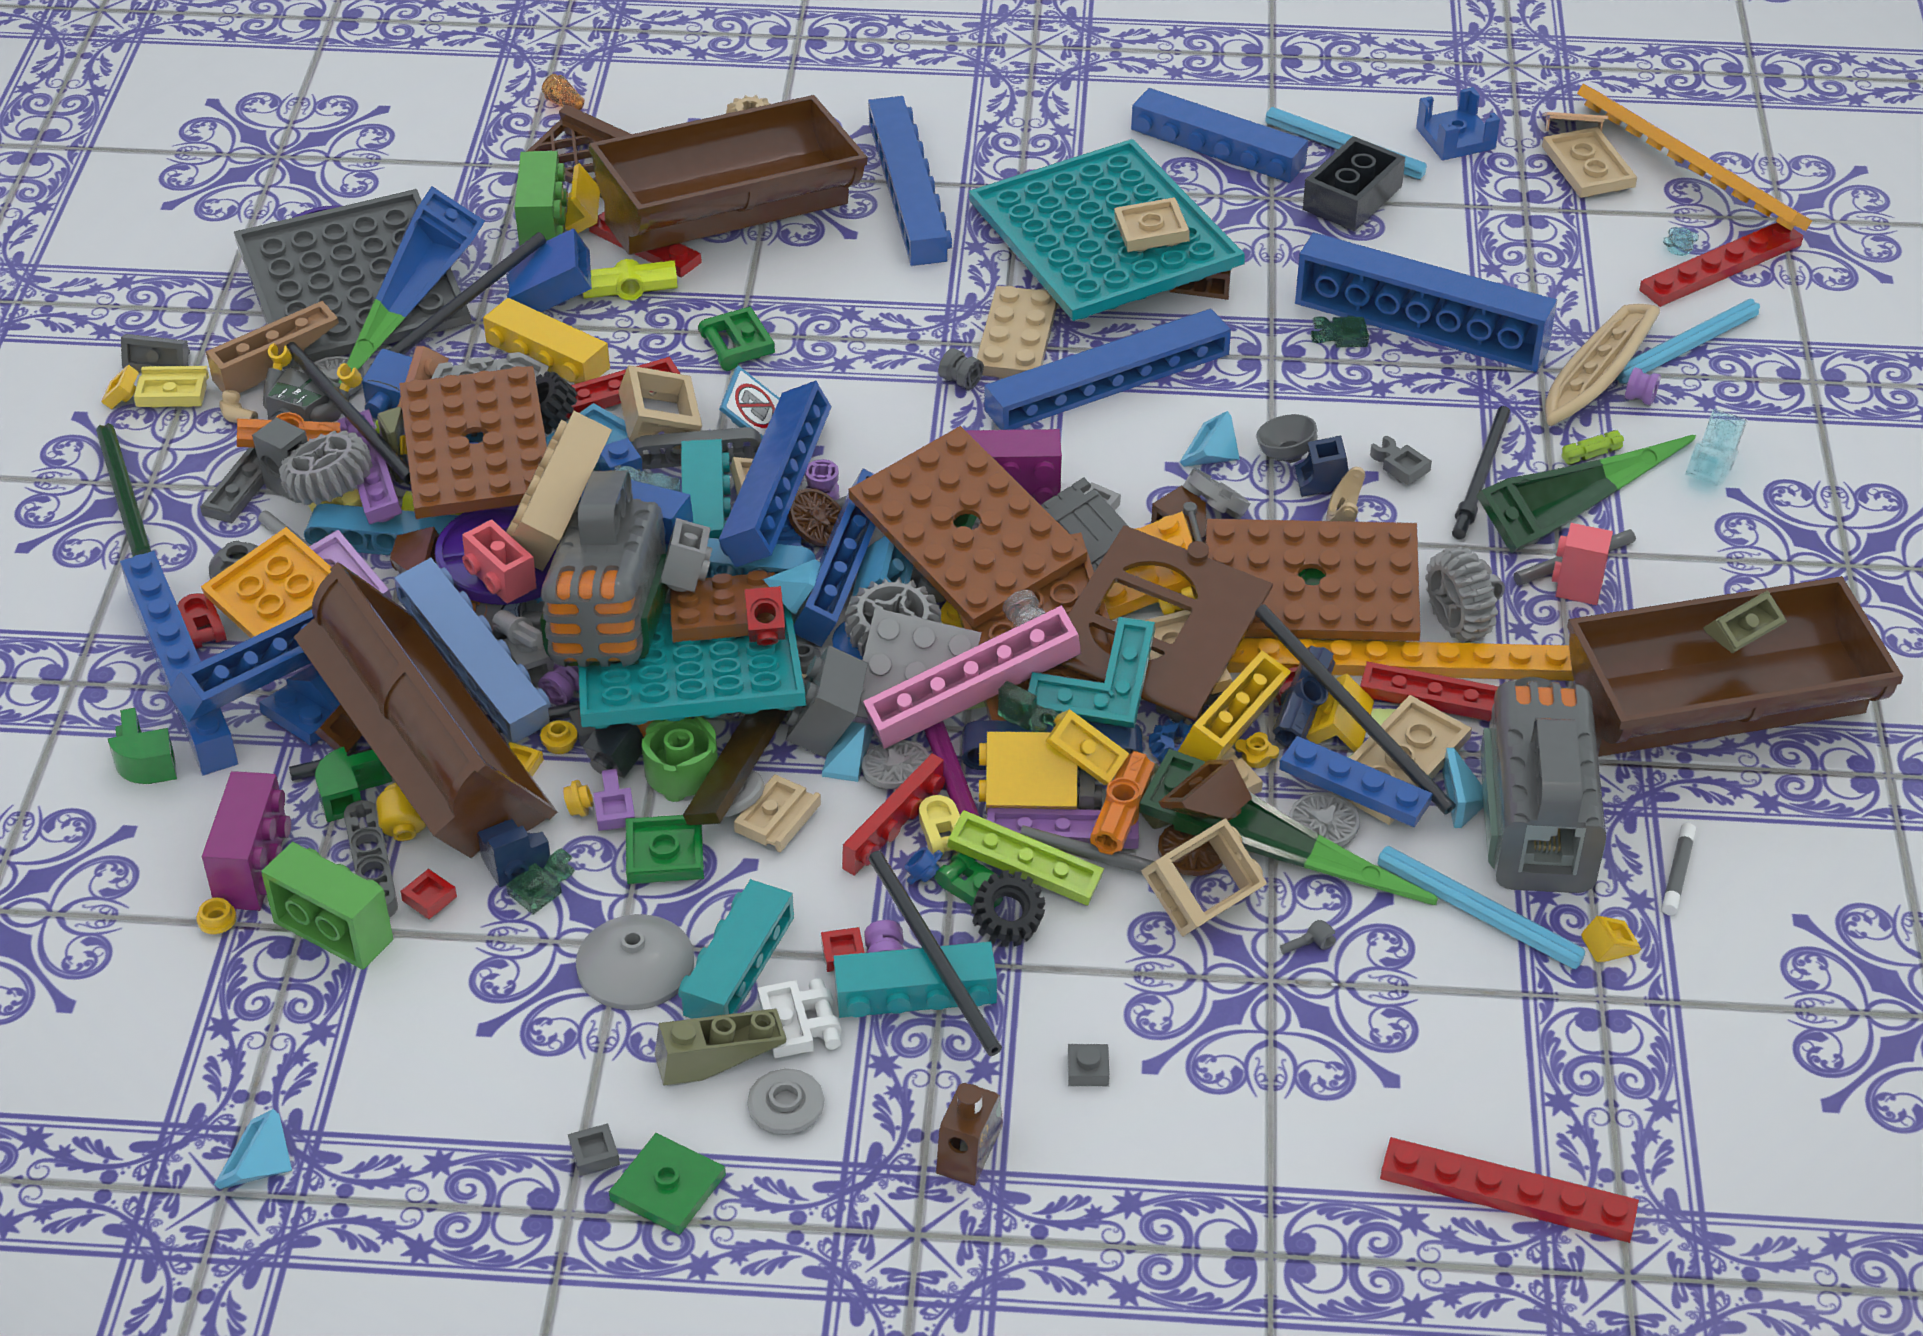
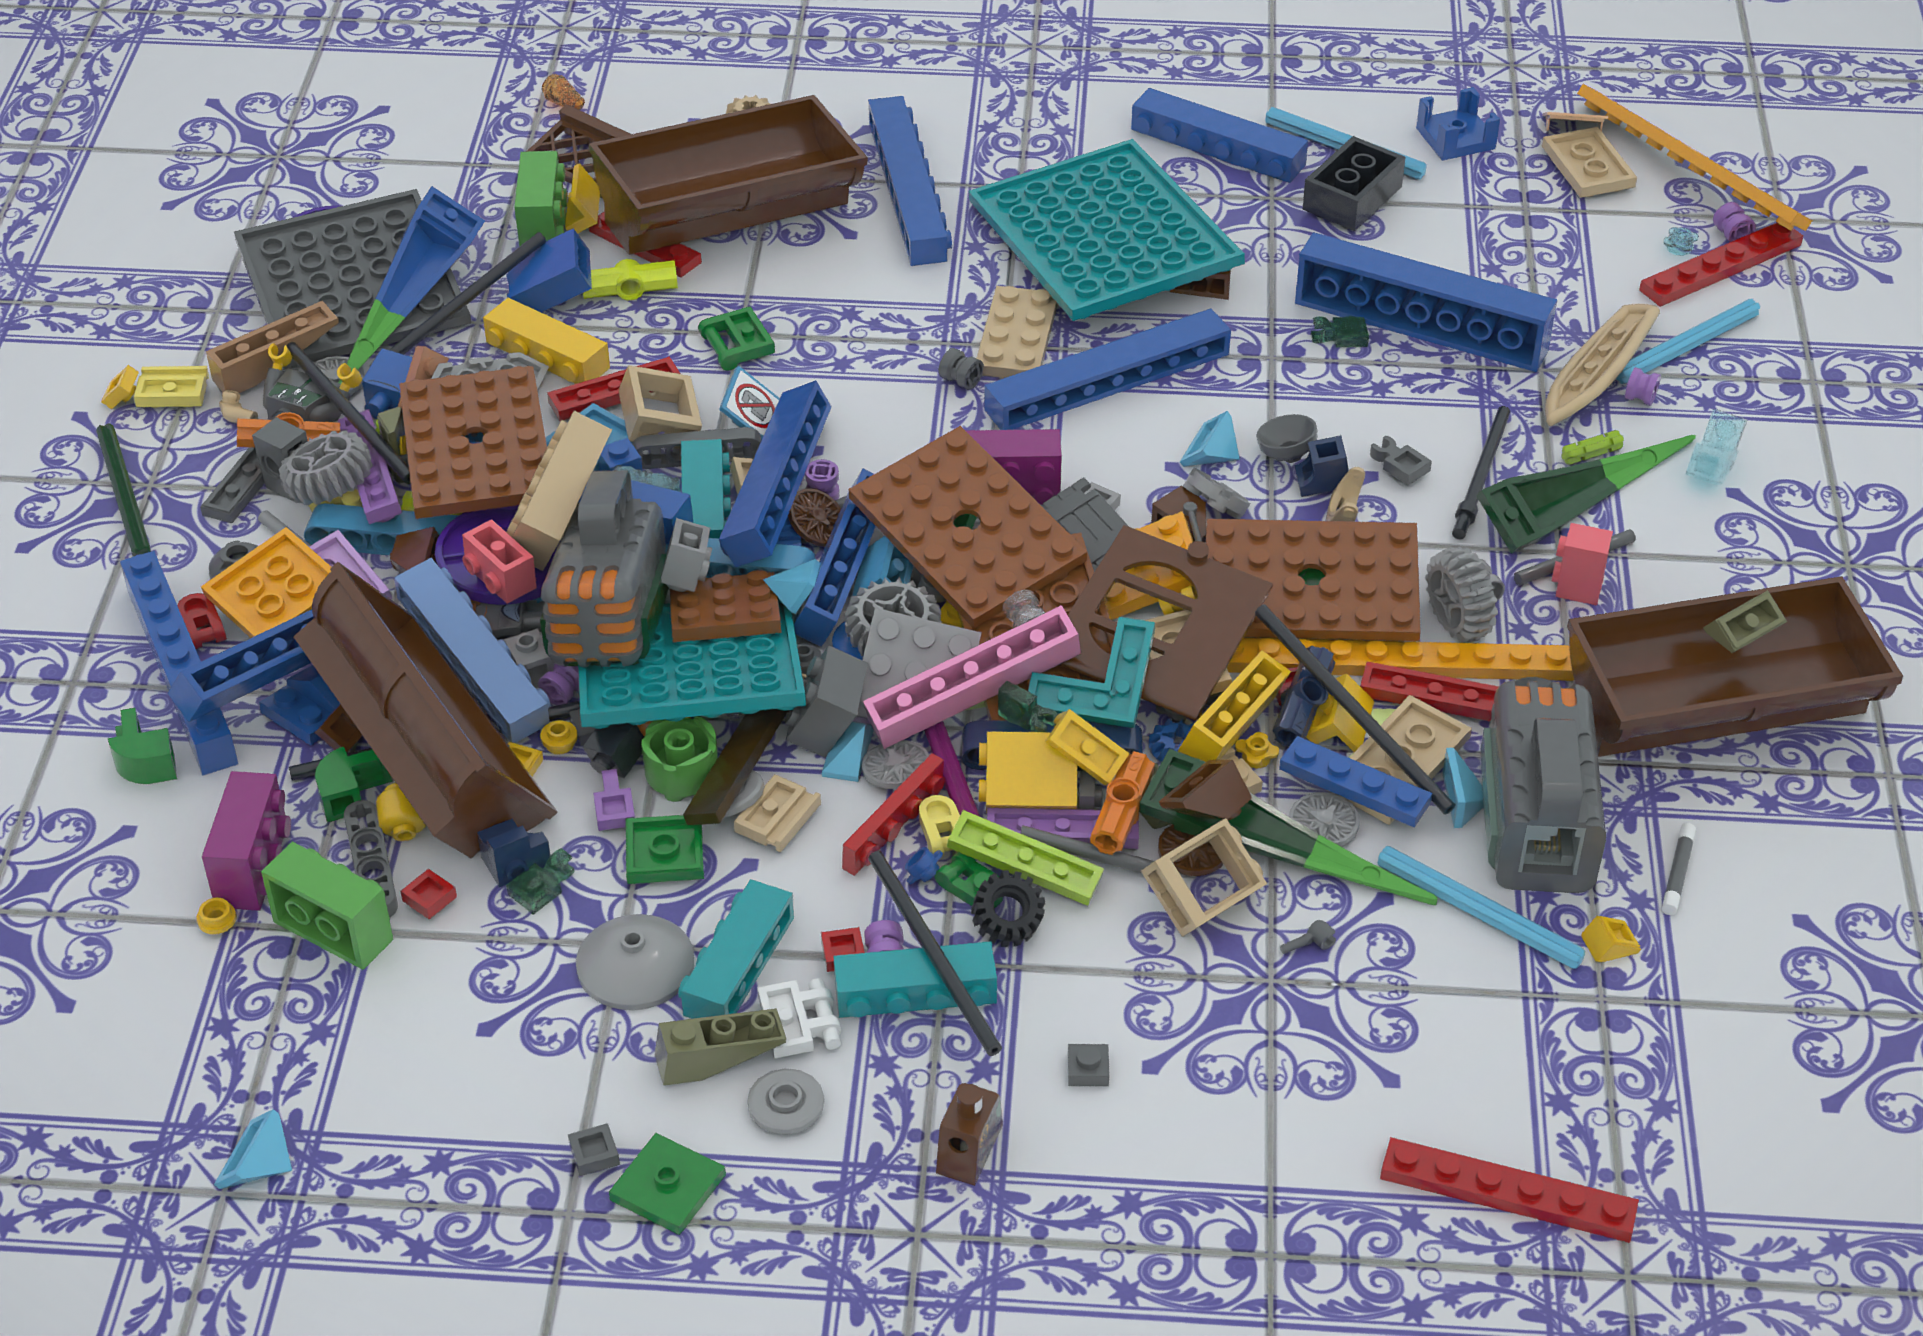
(153, 351): dark grey tile -> none
(518, 630): light grey axle -> none
(554, 399): black tyre -> none
(578, 798): yellow plate -> none
(765, 601): red brick -> none
(1151, 224): tan plate -> none
(1734, 225): none -> medium lavender wheel

